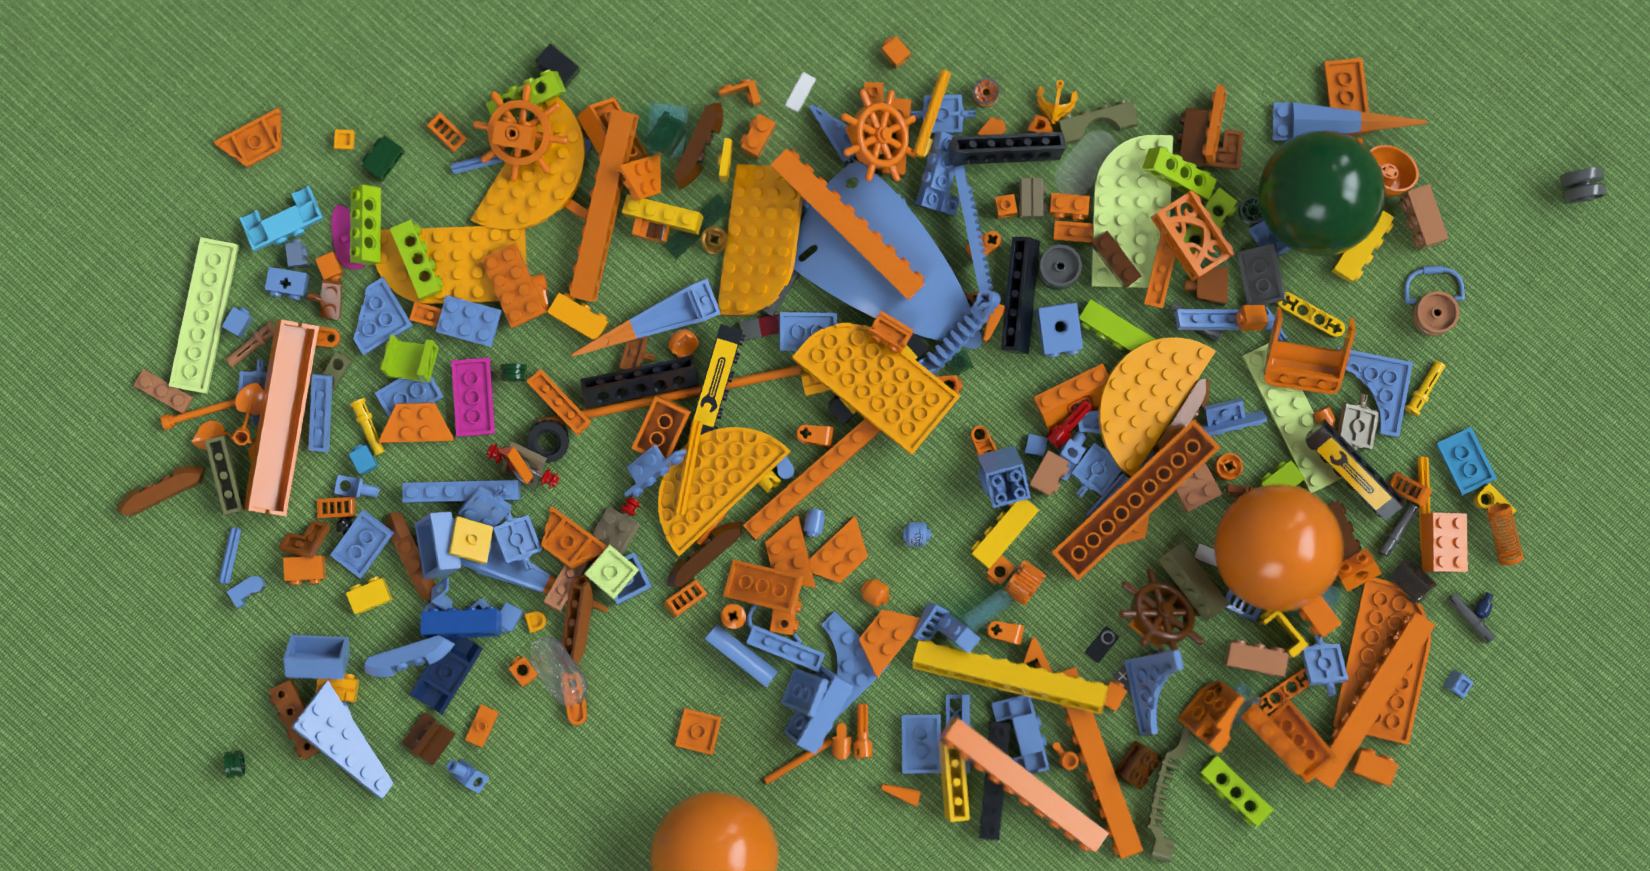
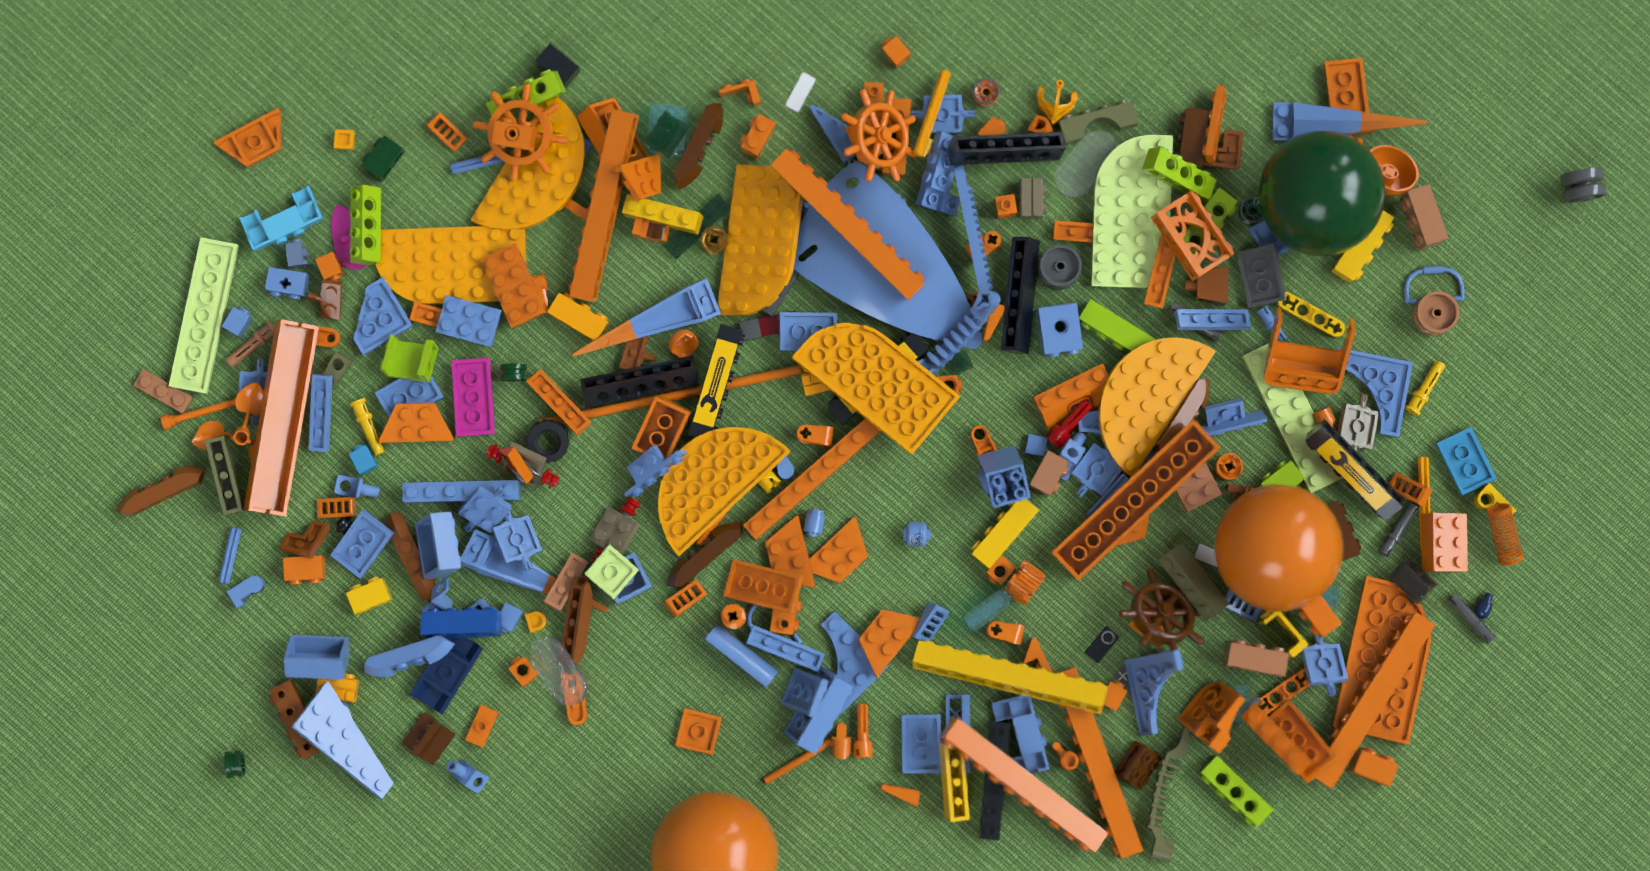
(401, 234): lime brick -> none
(470, 540): yellow plate -> none
(569, 541): orange wing -> none
(688, 467): light orange axle -> none
(725, 160): yellow plate -> none
(875, 592): orange head -> none
(890, 332): orange hinge -> none
(957, 632): medium blue brick -> none
(1069, 206): orange brick -> none
(1115, 259): reddish brown brick -> none
(1251, 317): orange brick -> none
(1358, 570): orange brick -> none
(1458, 683): medium blue slope -> none

